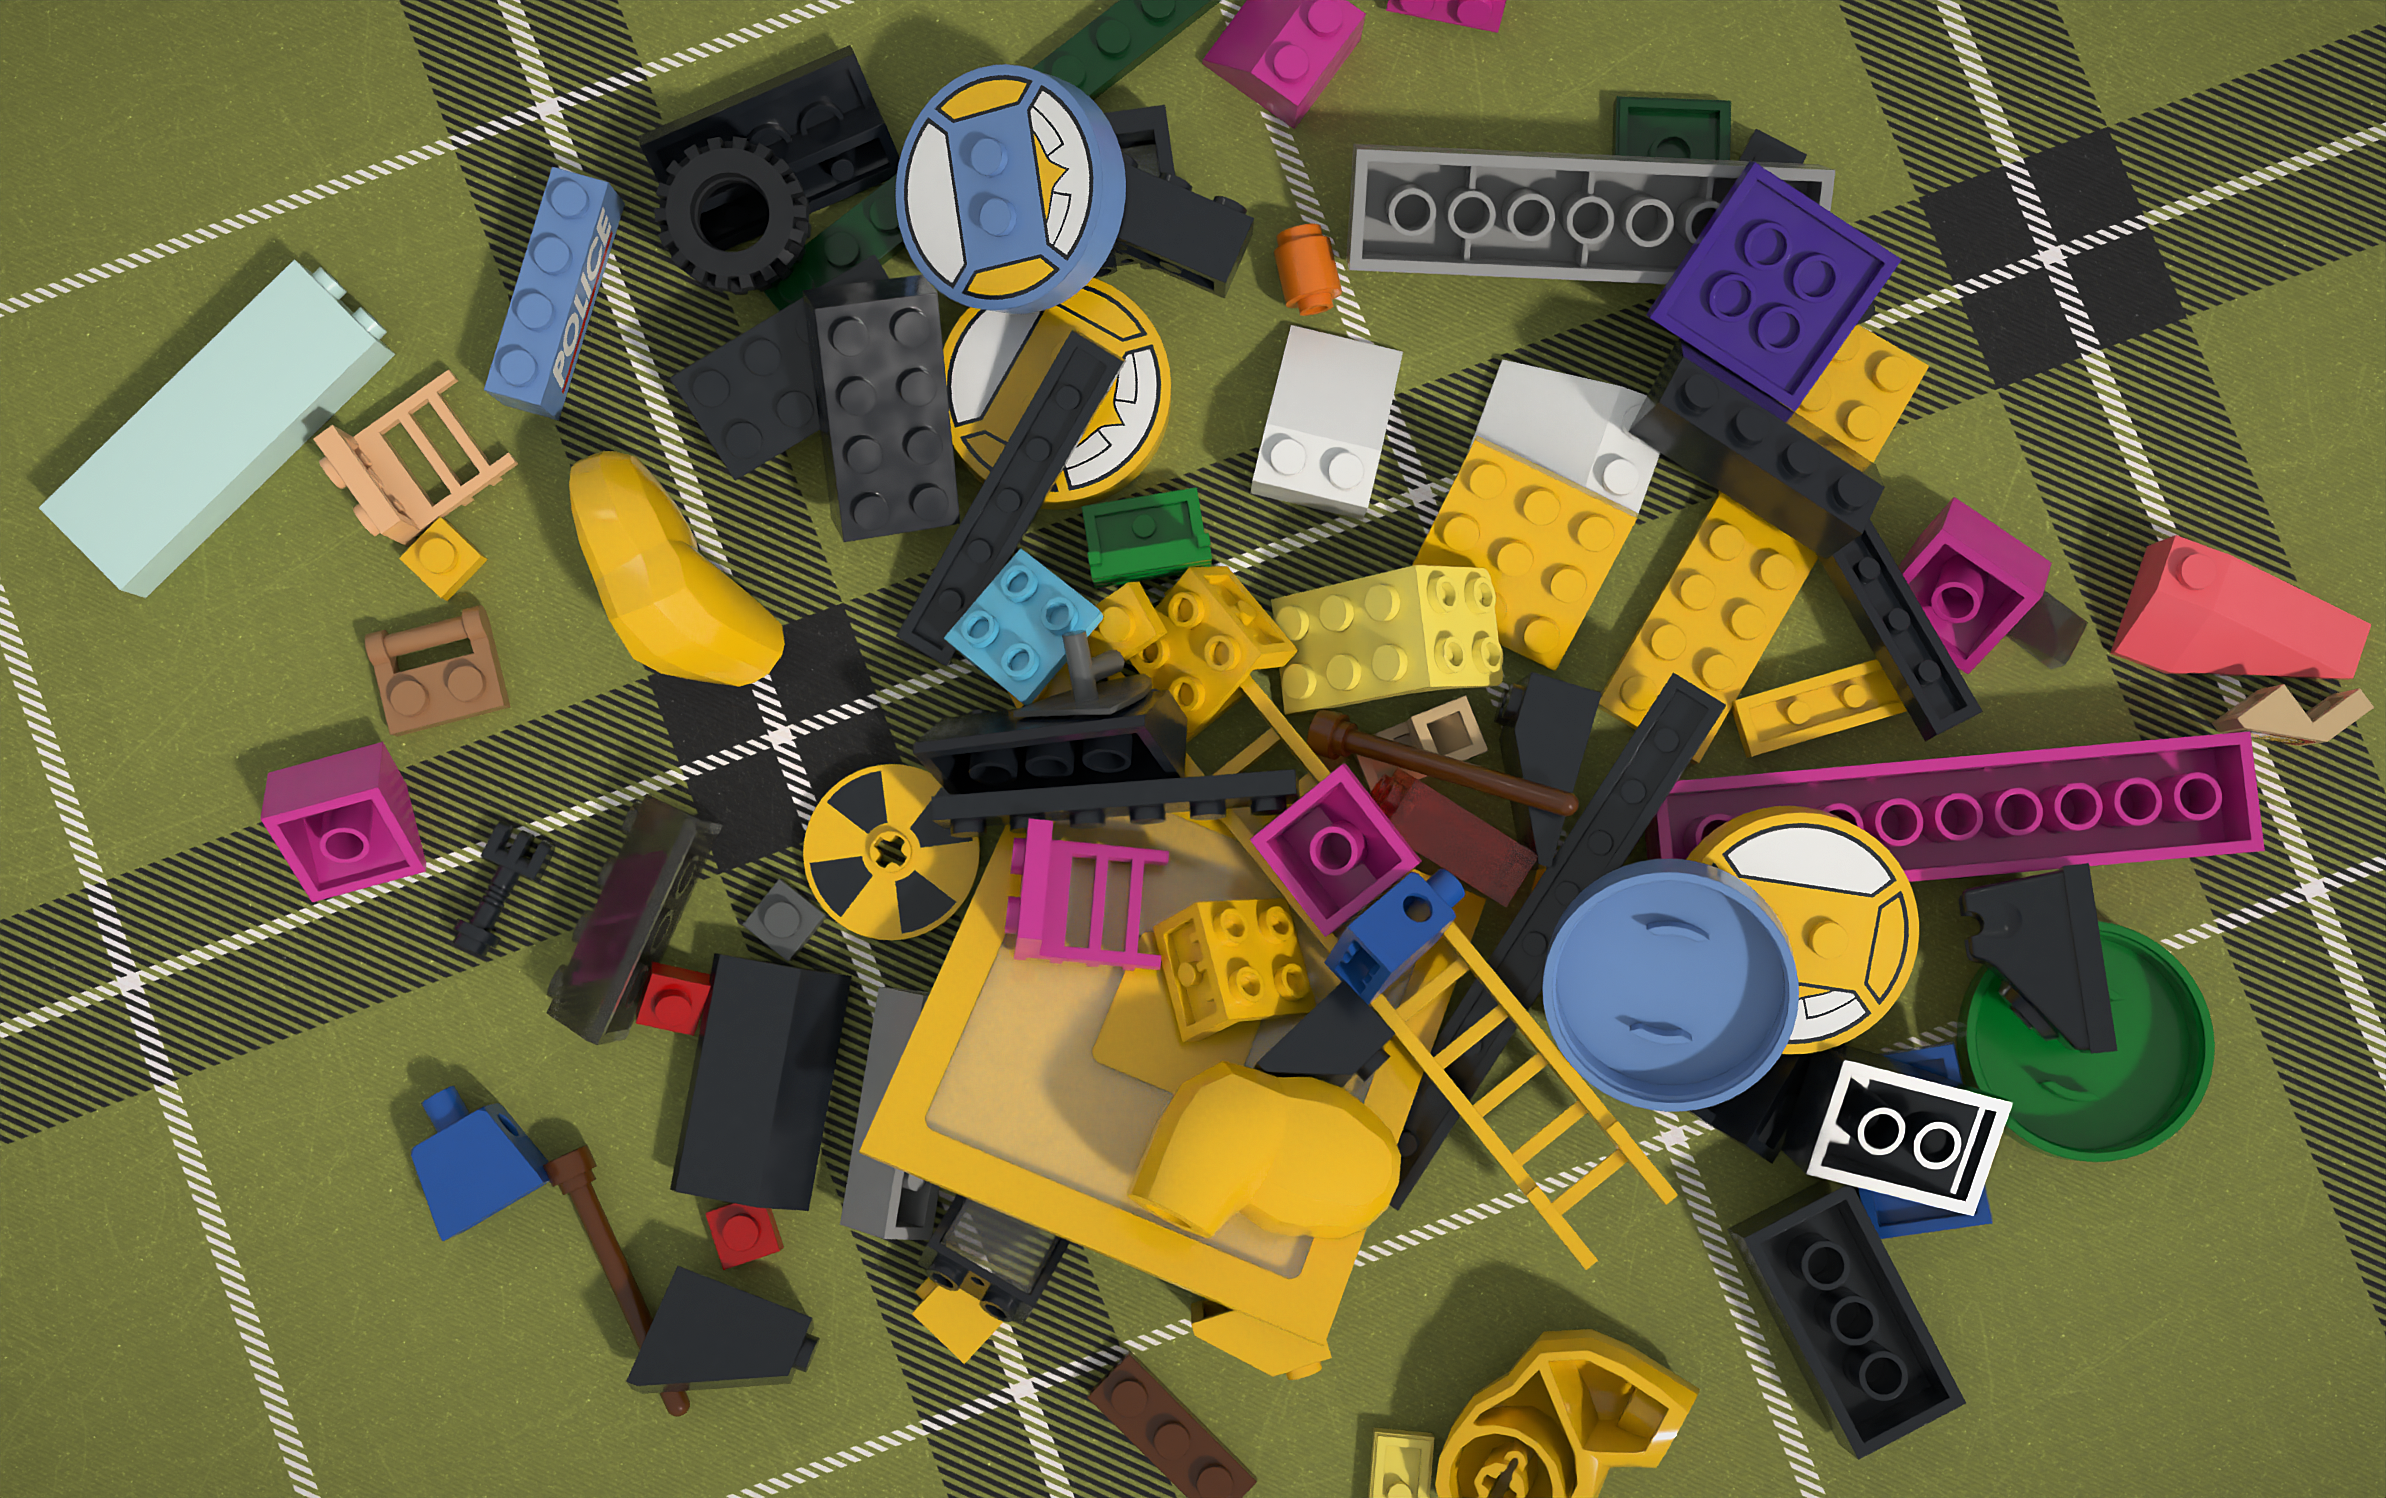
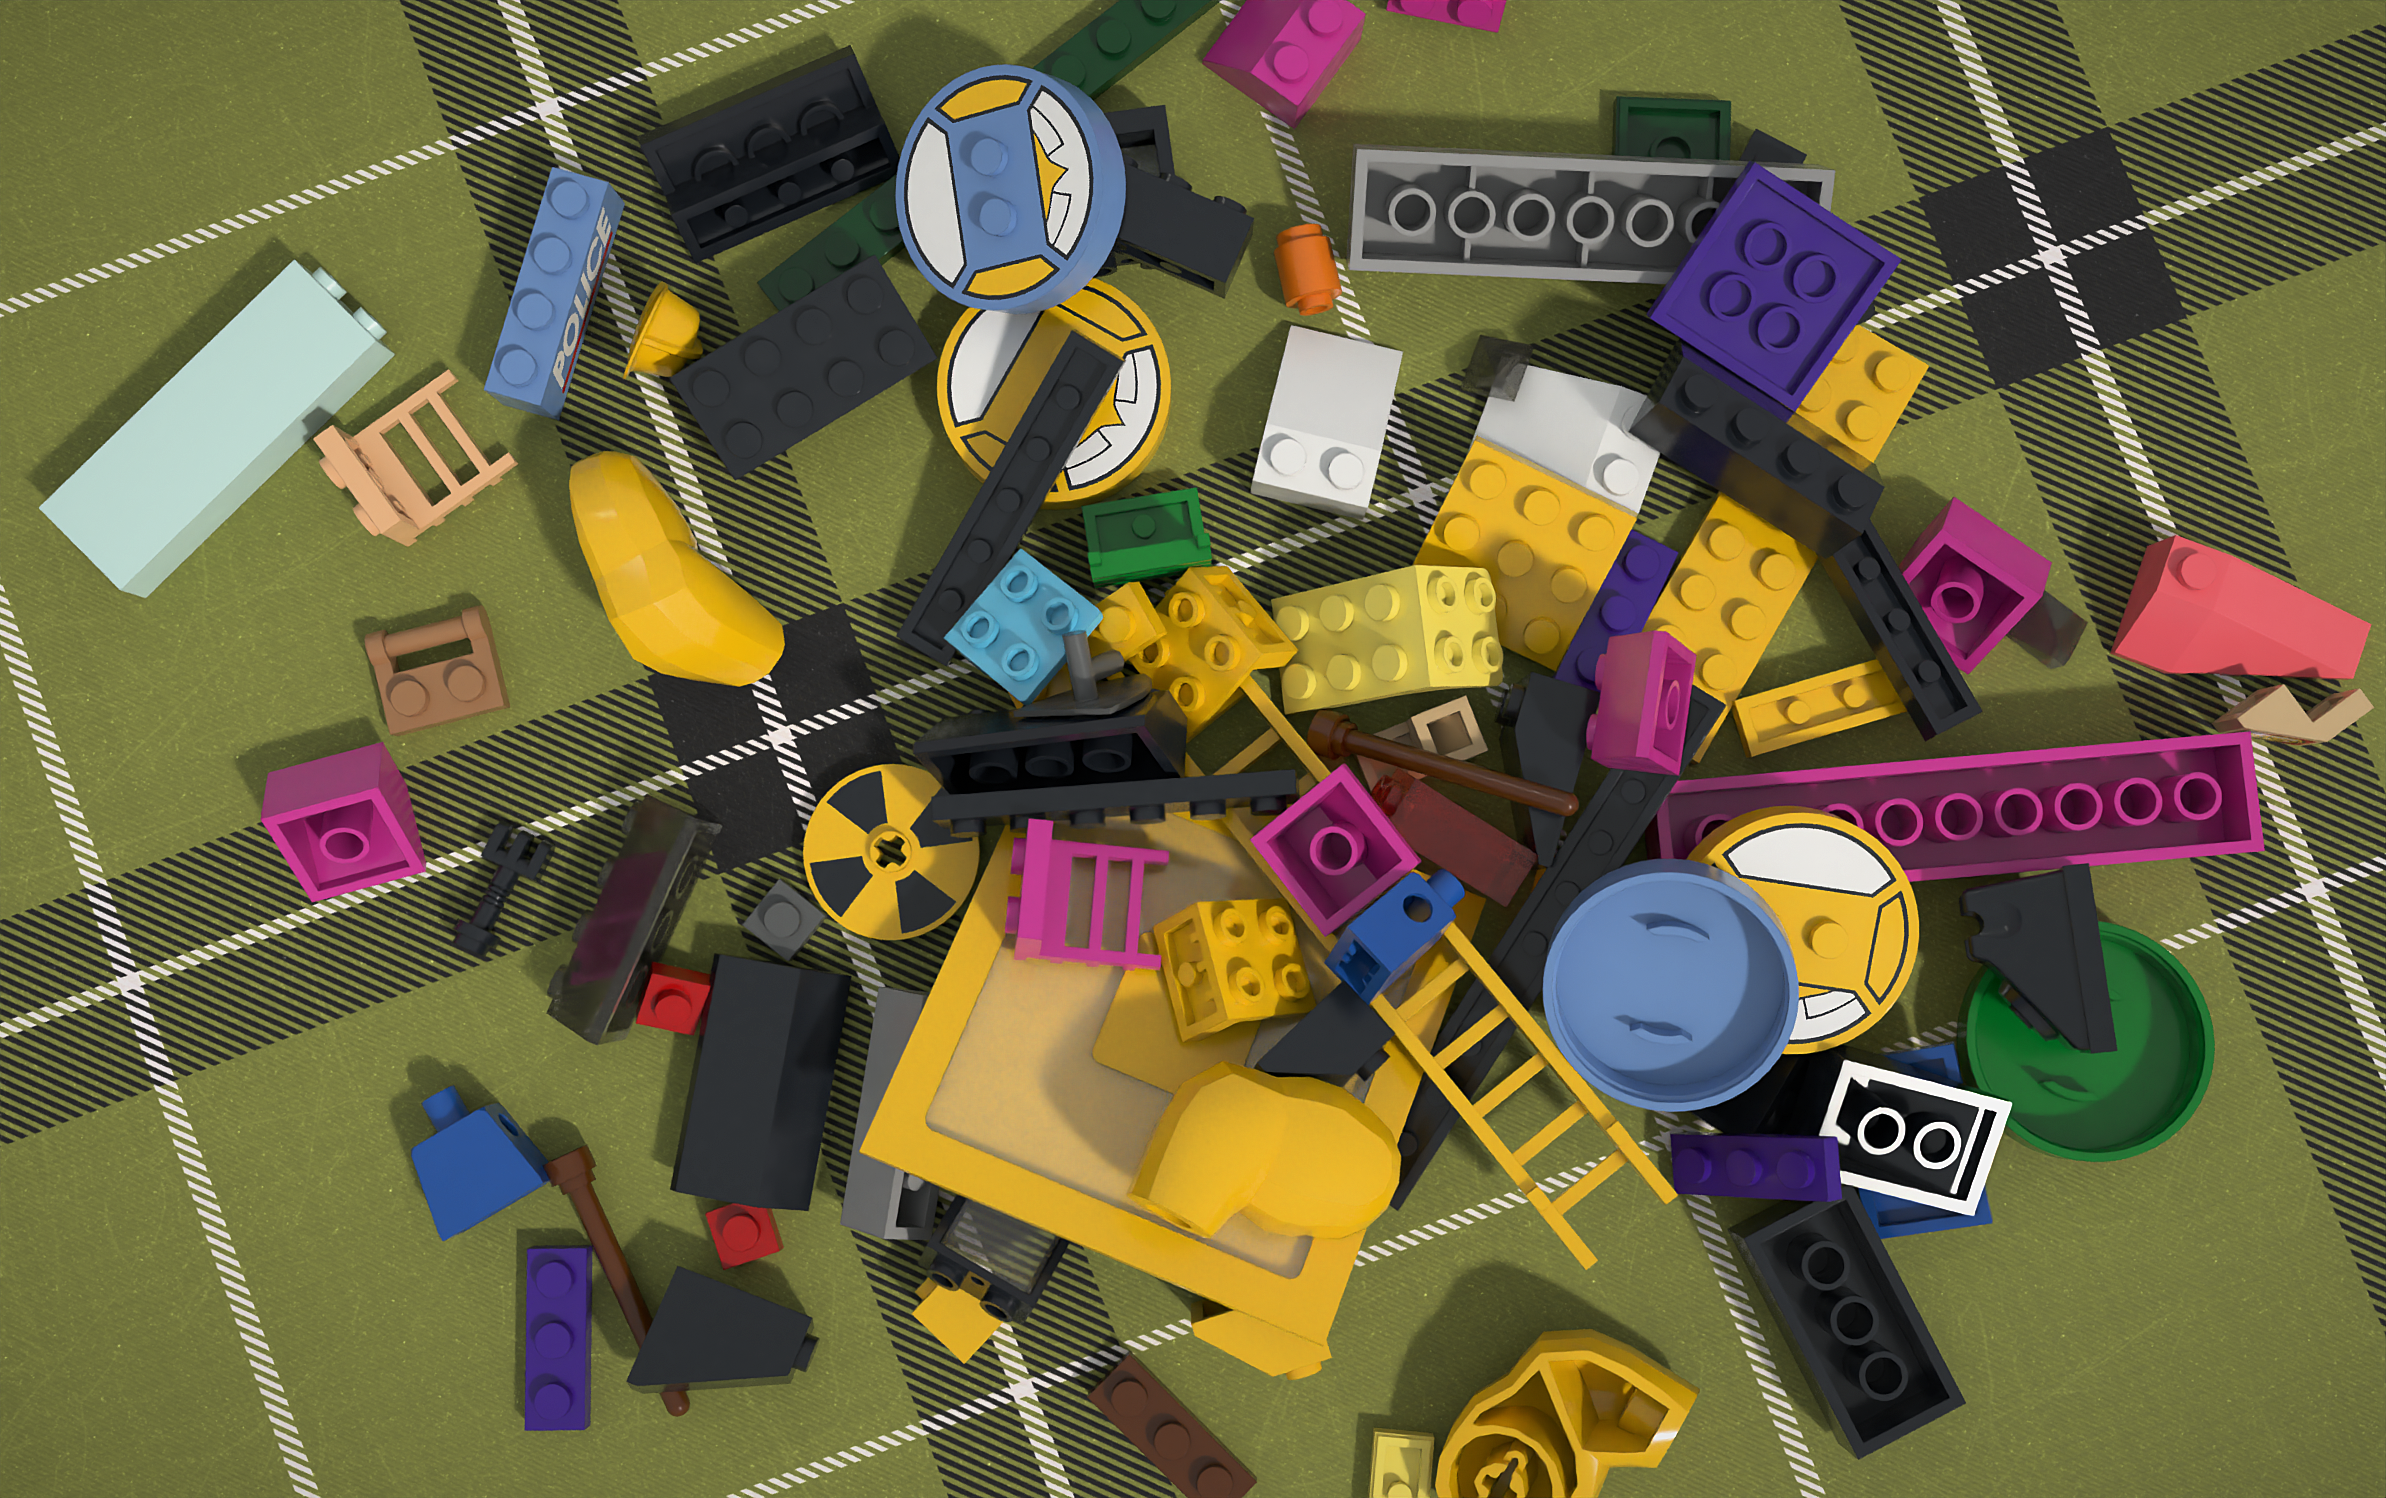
(443, 558): yellow plate -> none
(558, 1337): none -> dark purple plate
(664, 335): none -> yellow piece
(697, 179): black tyre -> none
(882, 406): black brick -> none
(1497, 368): none -> clear smoke slope
(1618, 607): none -> dark purple plate
(1642, 703): none -> dark pink slope
(1756, 1165): none -> dark purple plate

